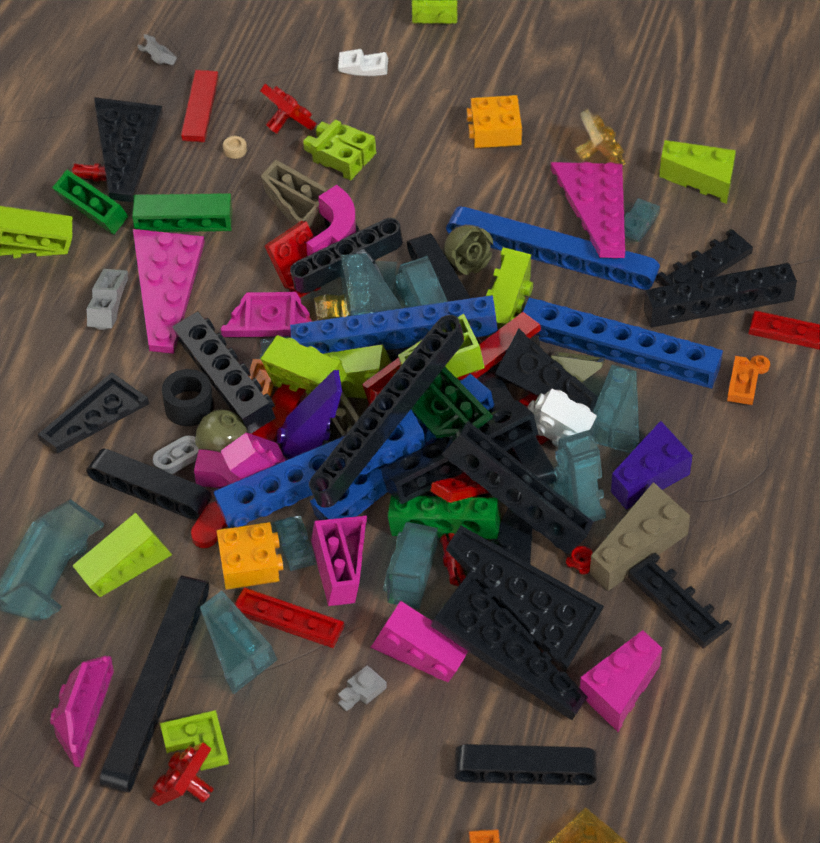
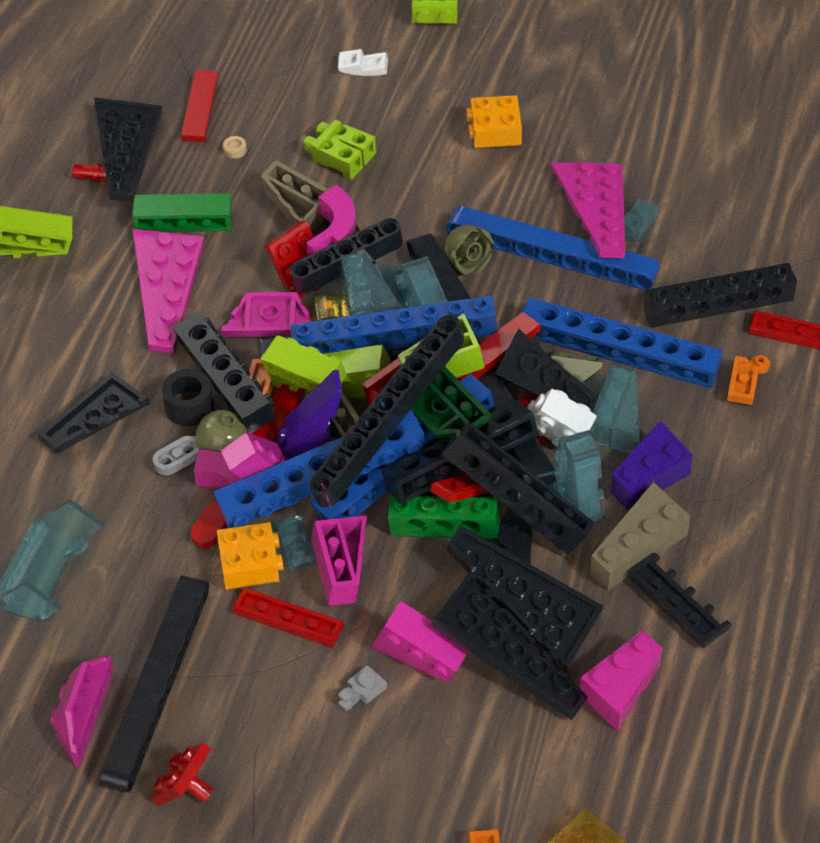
(90, 202): green brick -> none
(106, 298): light grey slope -> none
(121, 556): lime wedge -> none
(149, 484): black beam -> none
(159, 53): light grey plate -> none
(194, 730): lime plate -> none
(236, 641): clear light blue wedge -> none
(287, 108): red plate -> none
(411, 564): clear light blue wedge -> none
(452, 565): red pin -> none
(511, 285): lime wedge -> none
(525, 764): black beam -> none
(580, 553): red plate -> none
(601, 140): clear yellow plate -> none
(698, 166): lime wedge -> none
(711, 262): black hinge -> none

